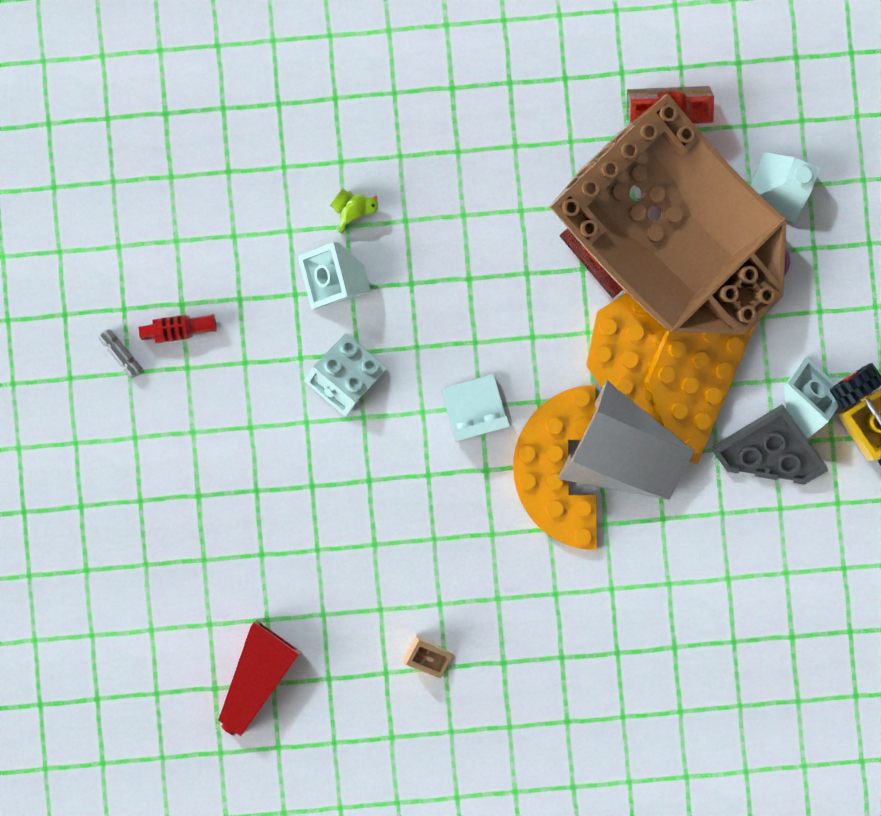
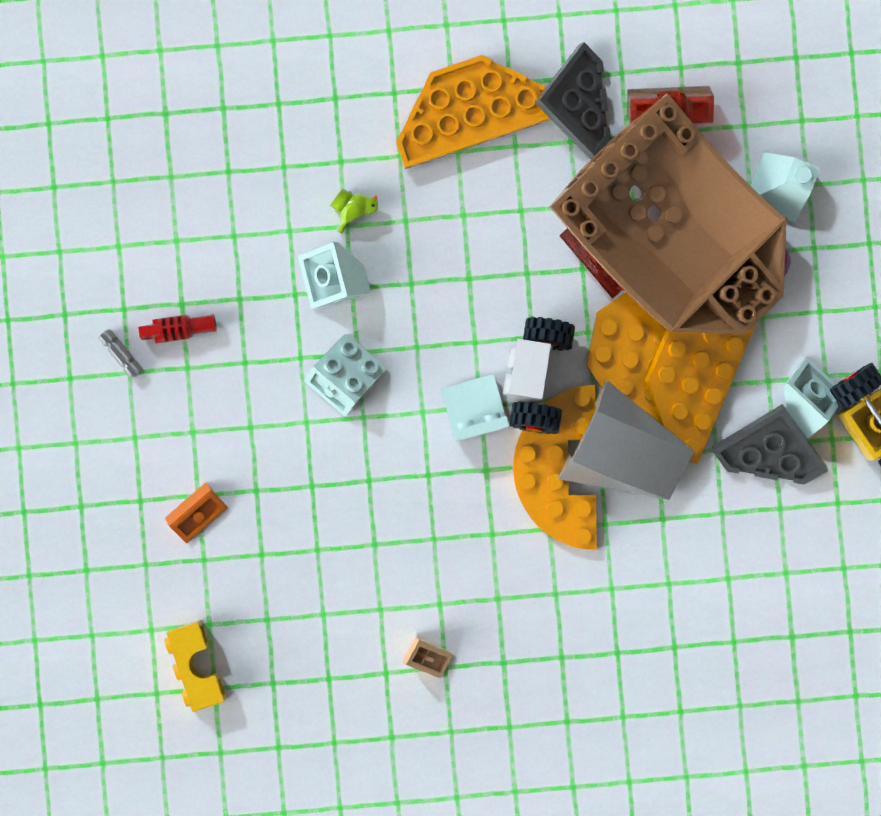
(195, 513): none -> orange slope
(200, 690): none -> yellow arch
(257, 674): red slope -> none
(467, 108): none -> light orange plate
(528, 374): none -> brick
(578, 101): none -> dark grey plate

